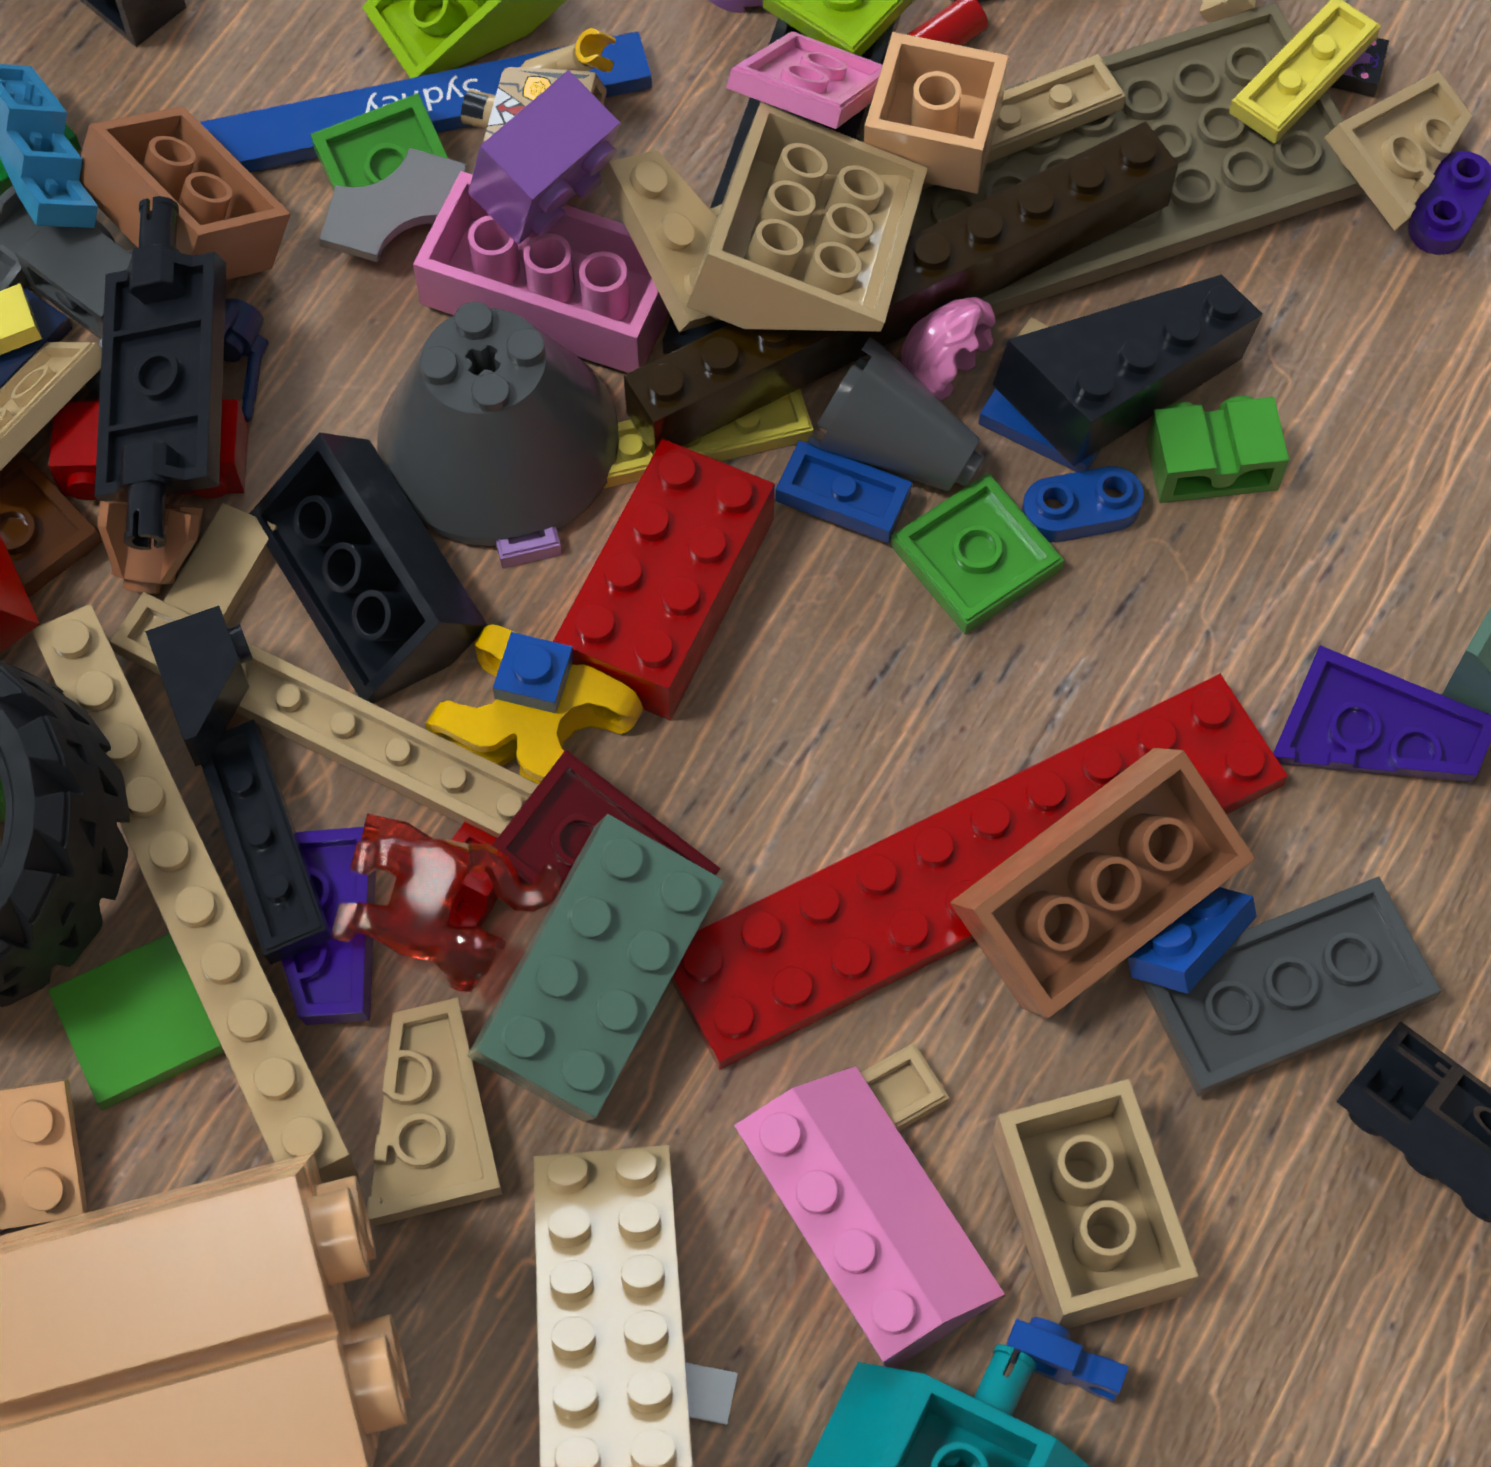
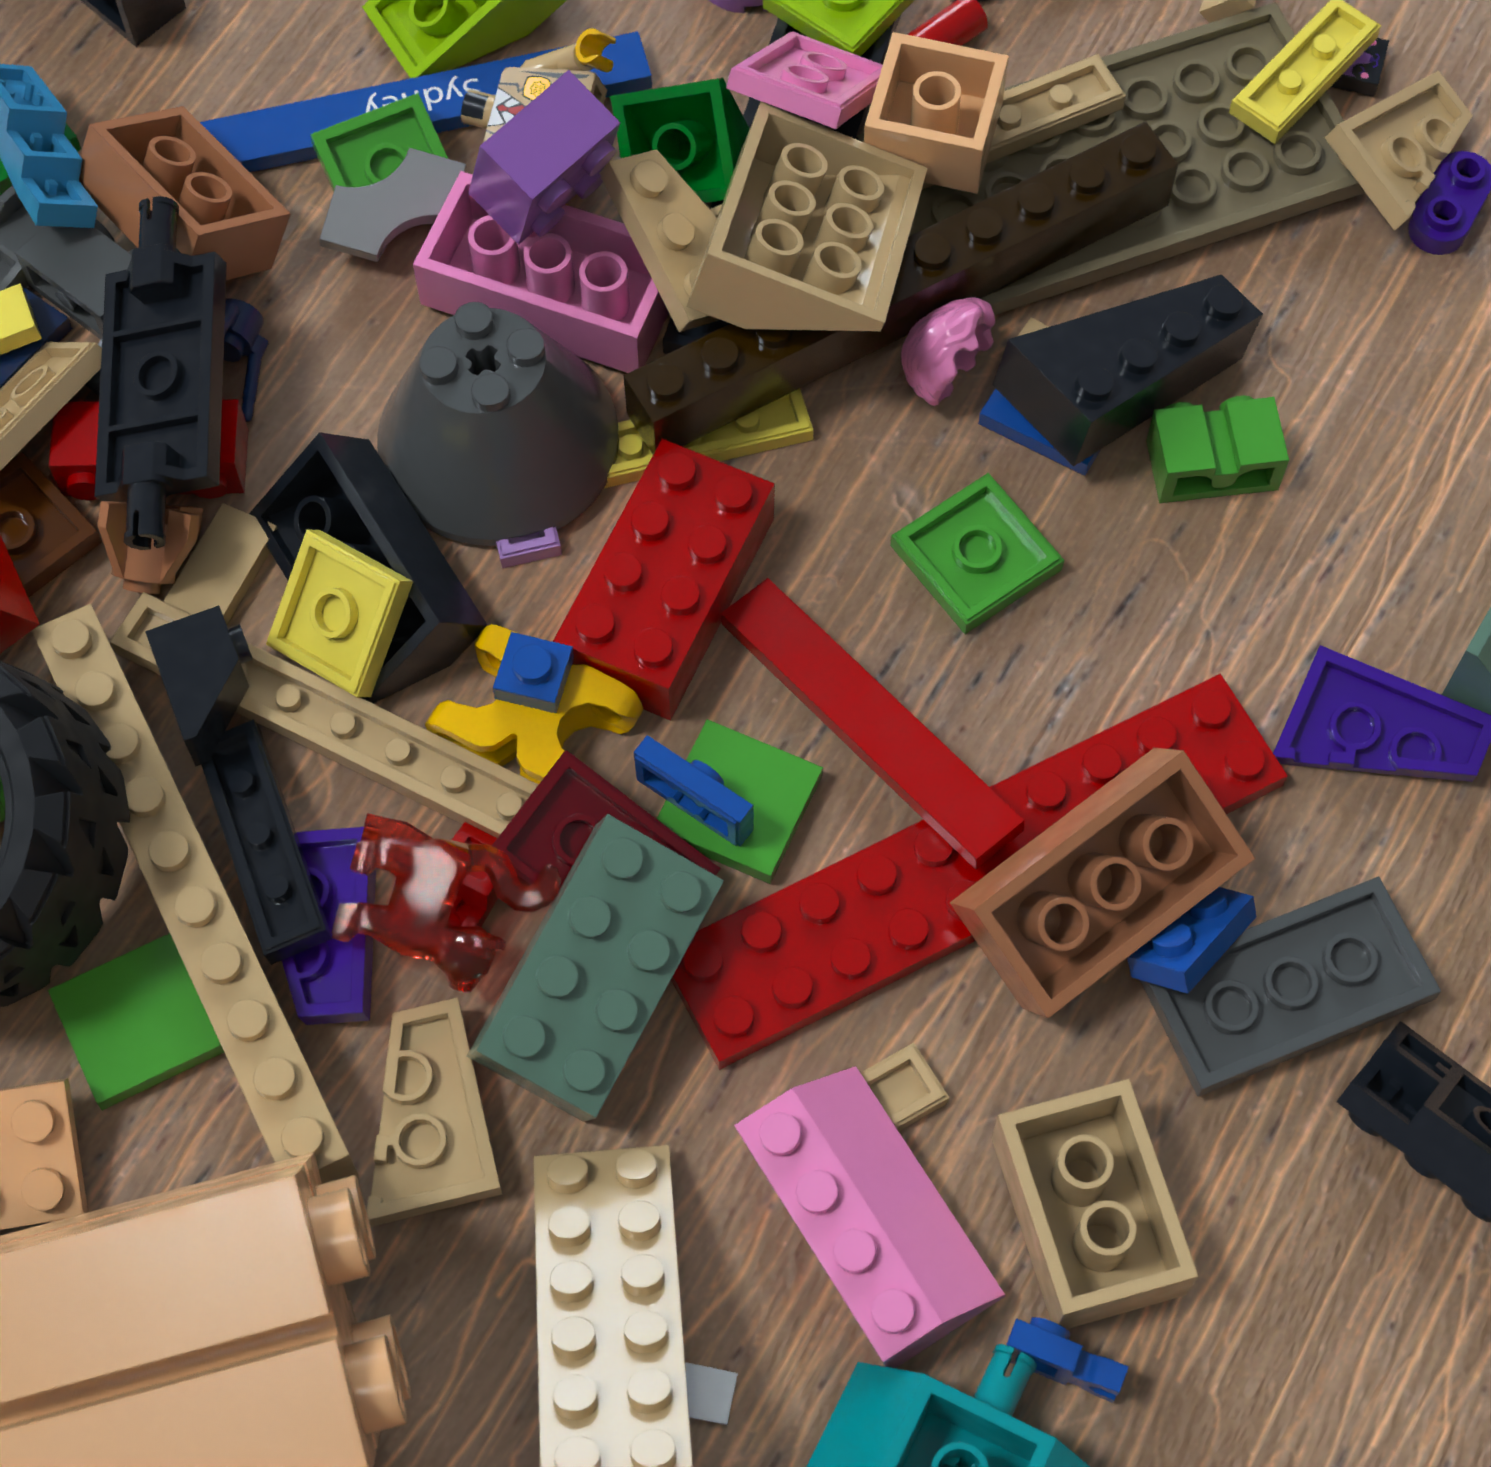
(339, 613): none -> light yellow tile
(692, 128): none -> green slope
(695, 790): none -> blue plate
(766, 777): none -> bright green tile
(843, 491): blue plate -> none
(873, 723): none -> red tile
(896, 424): dark grey cone -> none
(1086, 505): blue plate -> none

